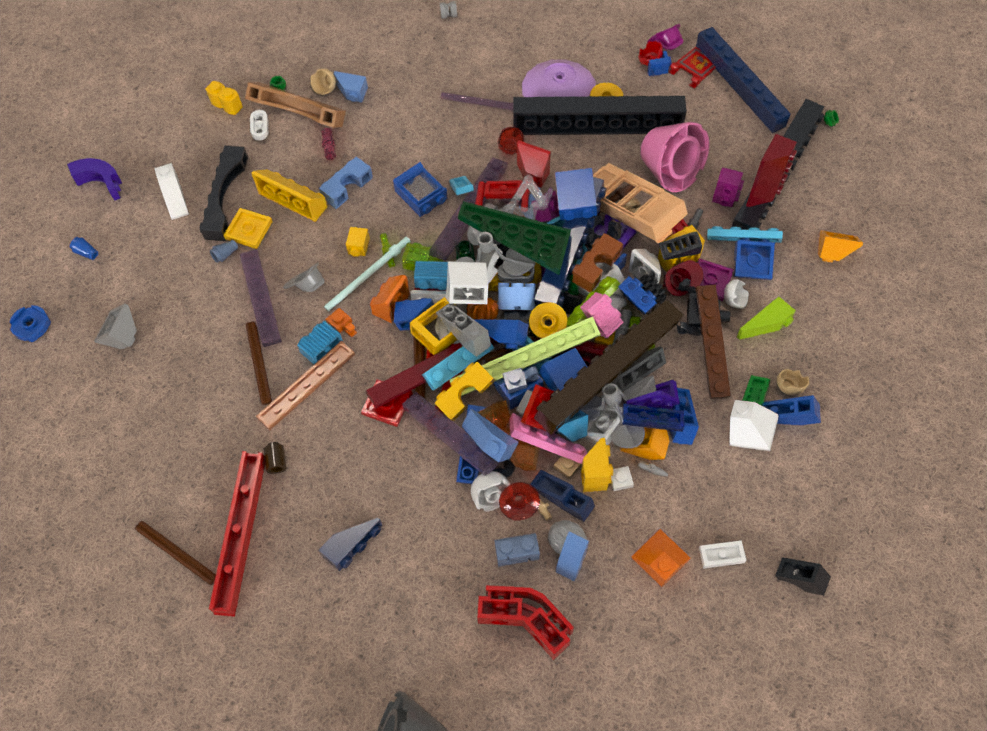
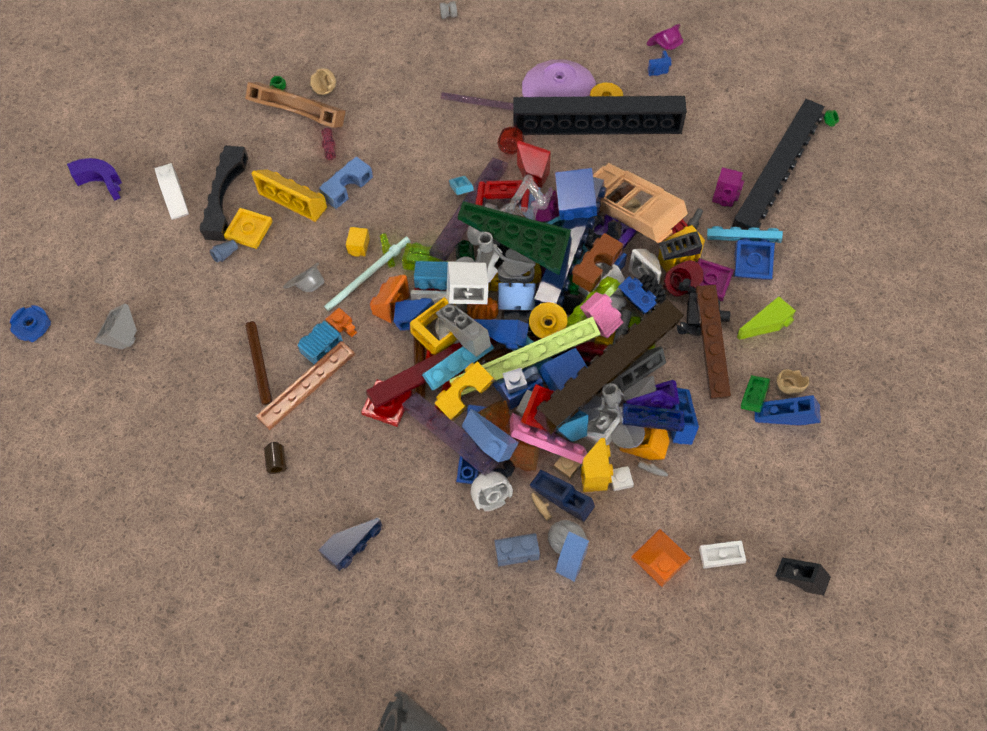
(83, 248): blue cone -> none
(176, 552): reddish brown axle -> none
(224, 97): yellow brick -> none
(237, 535): red tile -> none
(259, 128): white plate -> none
(260, 298): clear purple plate -> none
(351, 86): medium blue slope -> none
(420, 189): blue window -> none
(516, 613): red brick -> none
(522, 508): clear red dish -> none
(652, 51): red hair -> none
(676, 154): bright pink cone -> none
(695, 64): red flag -> none
(735, 295): white hair -> none
(743, 80): dark blue brick -> none
(752, 426): white slope -> none
(772, 171): dark red slope -> none
(836, 245): light orange slope -> none

